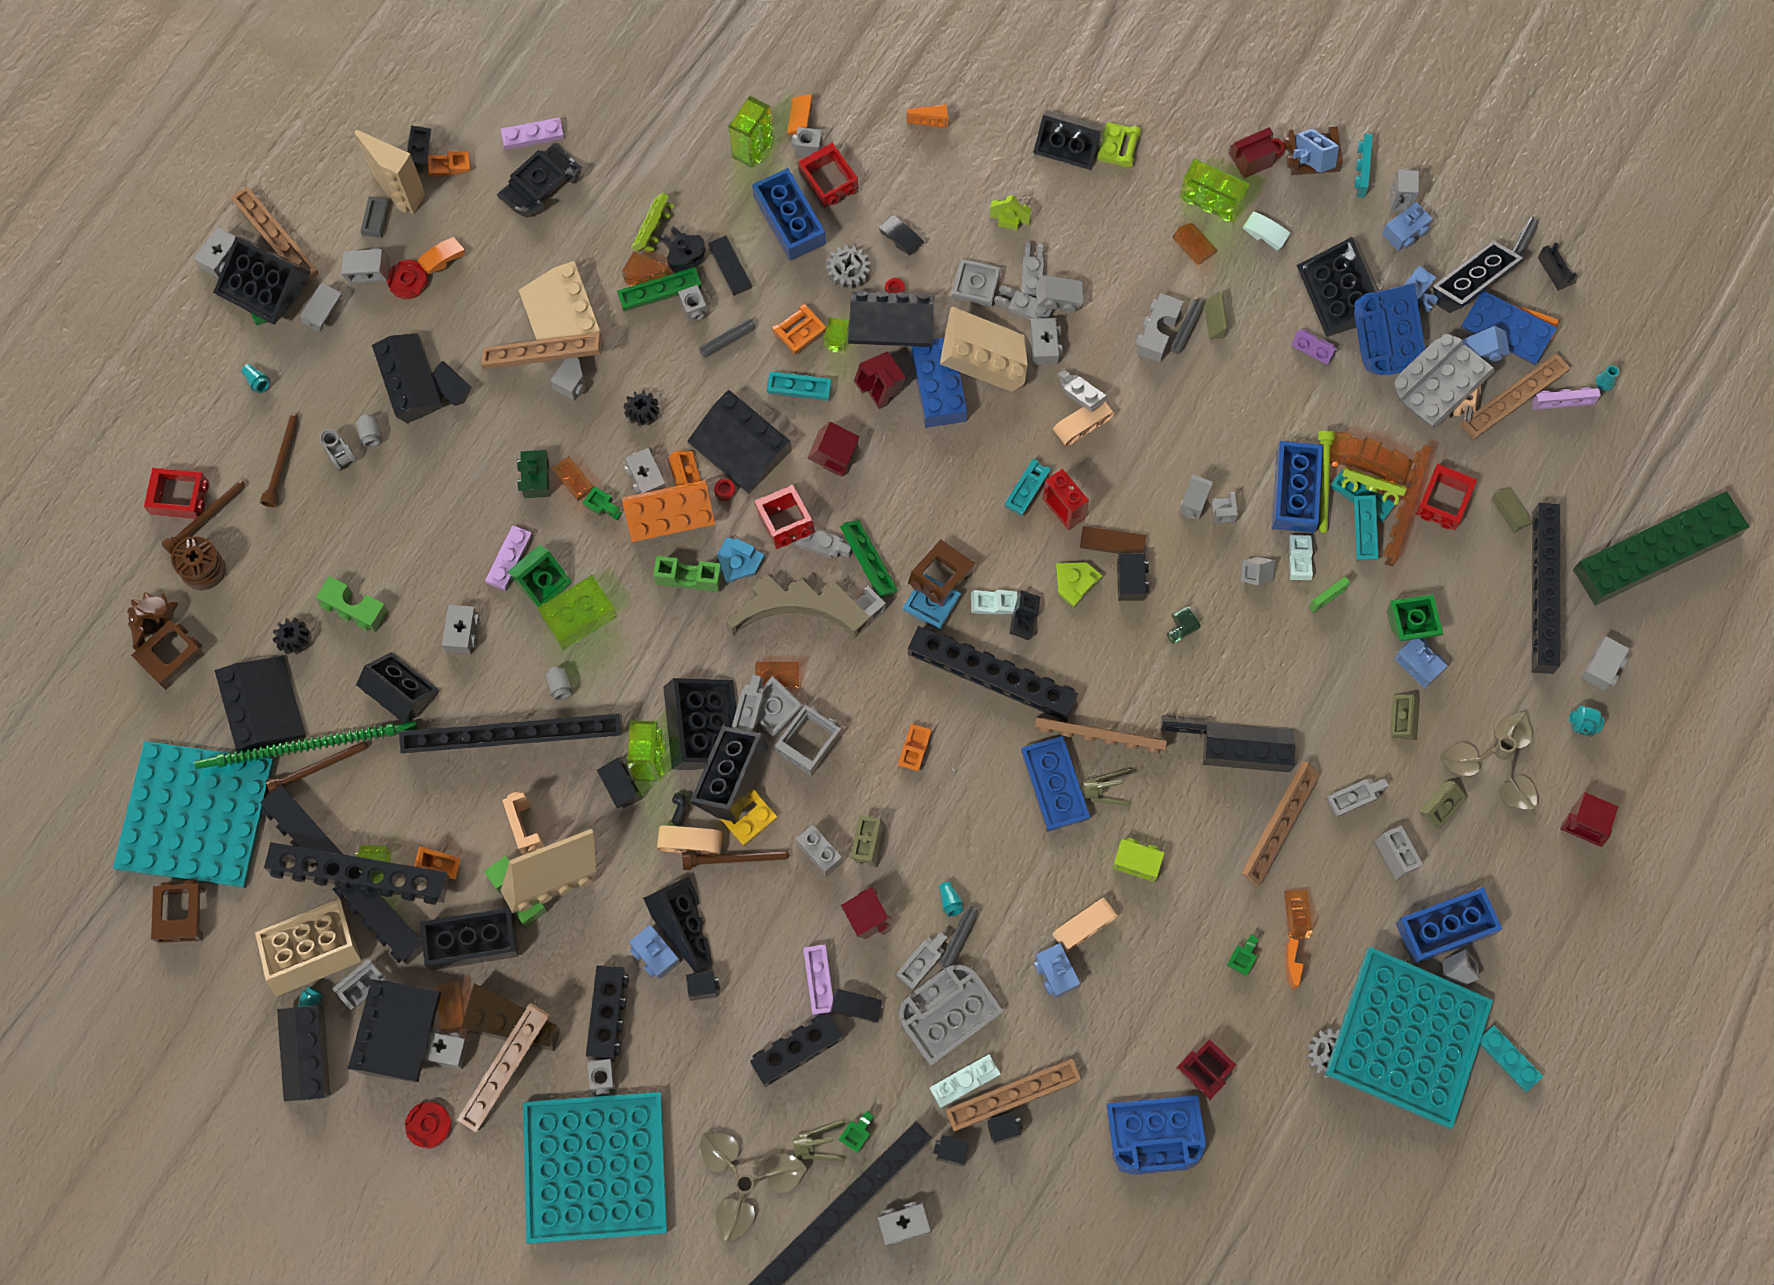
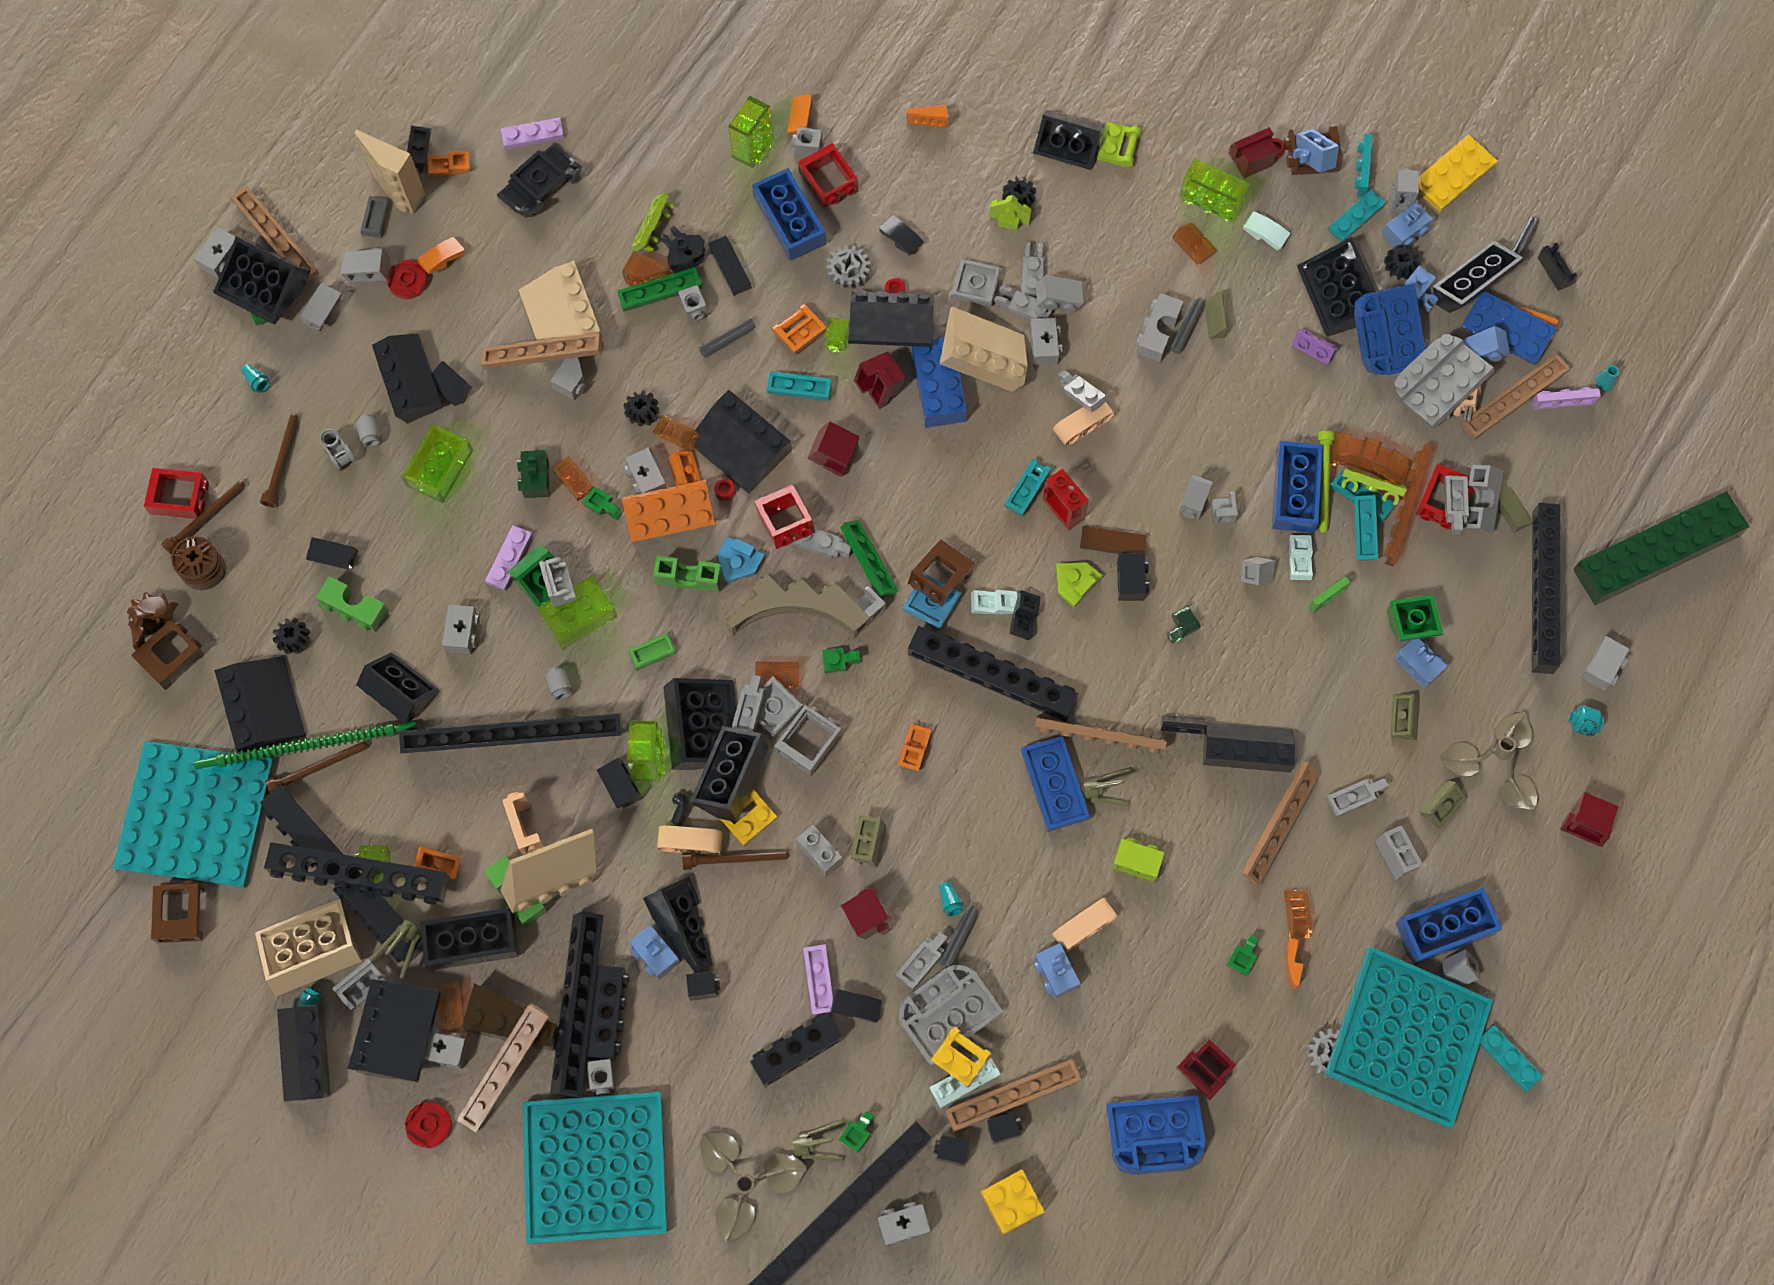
(331, 553): none -> black hinge
(404, 932): none -> olive plant
(437, 463): none -> clear neon green brick
(557, 581): none -> light grey hinge
(576, 1005): none -> black brick
(652, 651): none -> bright green tile
(686, 439): none -> clear orange slope
(836, 660): none -> green plate
(956, 1063): none -> yellow plate
(1012, 1202): none -> yellow brick
(1021, 190): none -> black gear
(1356, 216): none -> teal plate
(1398, 255): none -> black gear
(1455, 173): none -> yellow plate
(1456, 502): none -> light grey hinge
(1487, 486): none -> light grey arch

